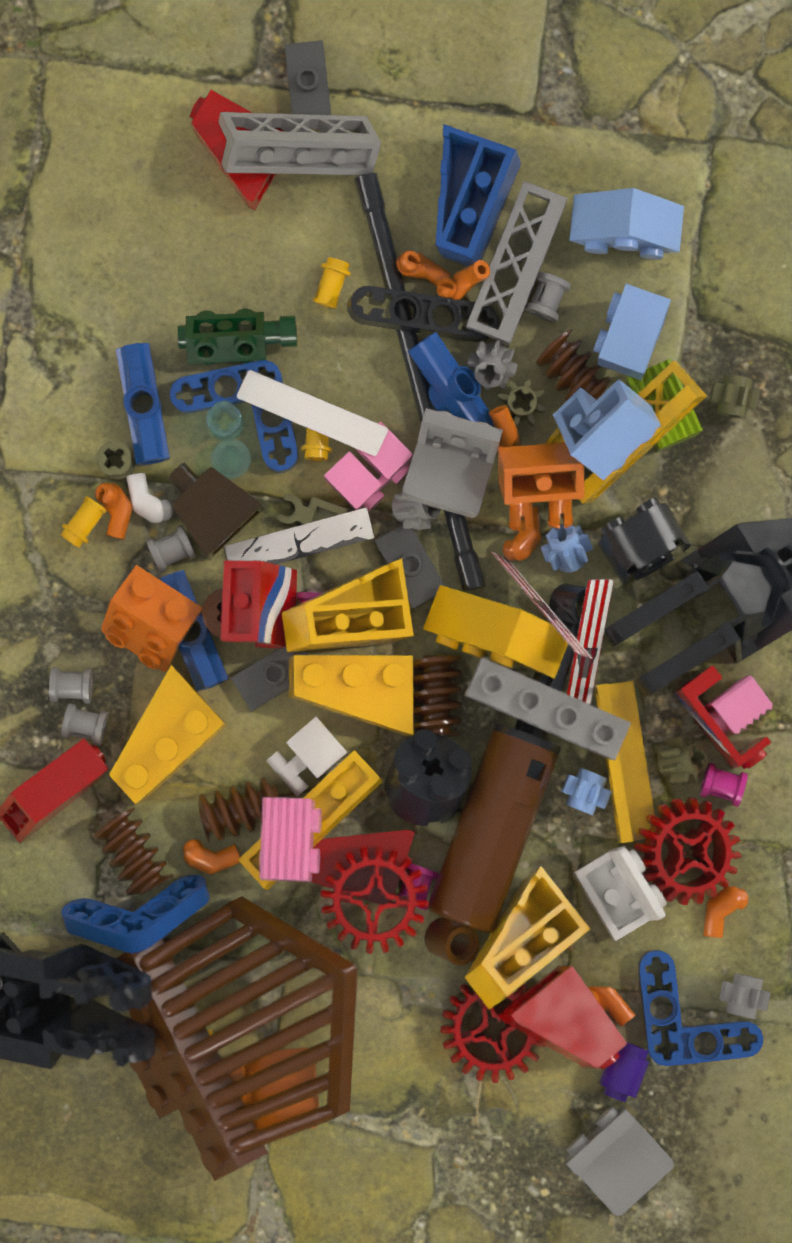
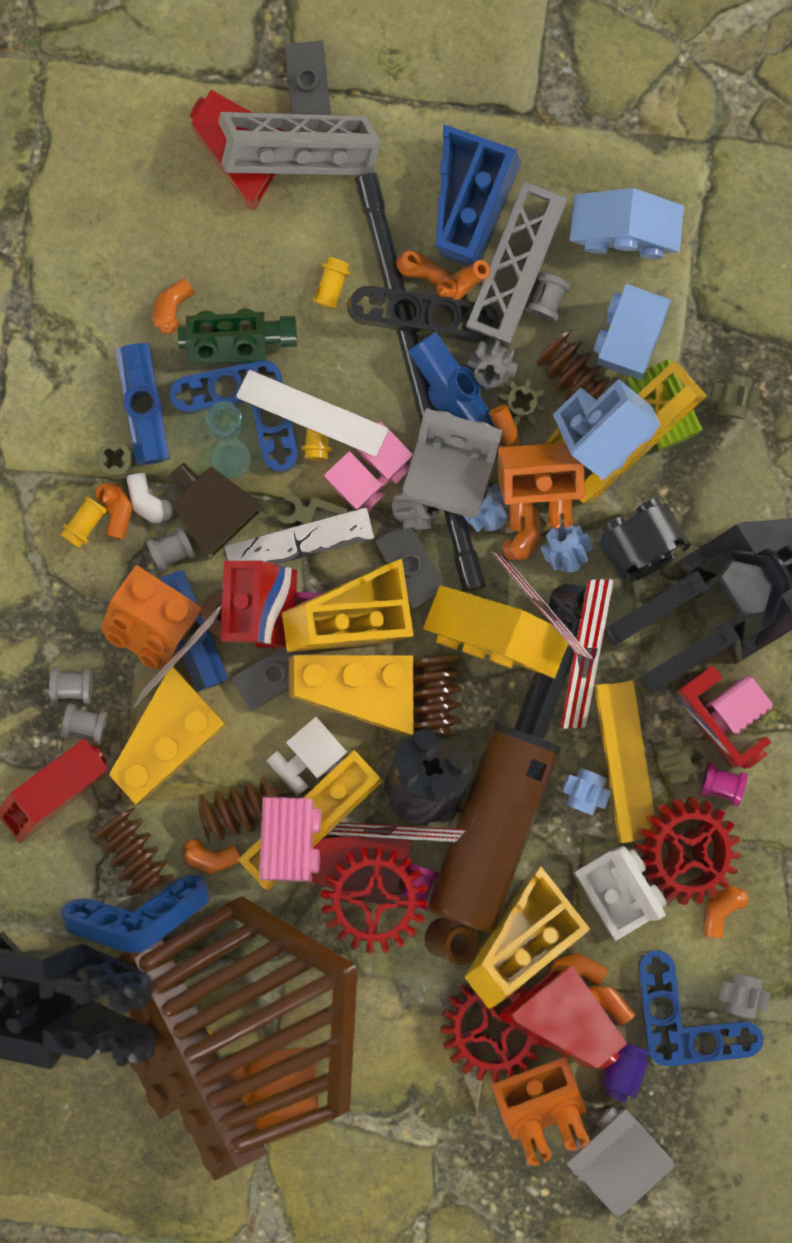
(166, 306): none -> orange arm
(177, 656): none -> white sticker
(397, 831): none -> sticker
(492, 511): none -> light blue gear
(540, 1100): none -> orange brick
(547, 709): light grey brick -> none
(584, 967): none -> orange arm

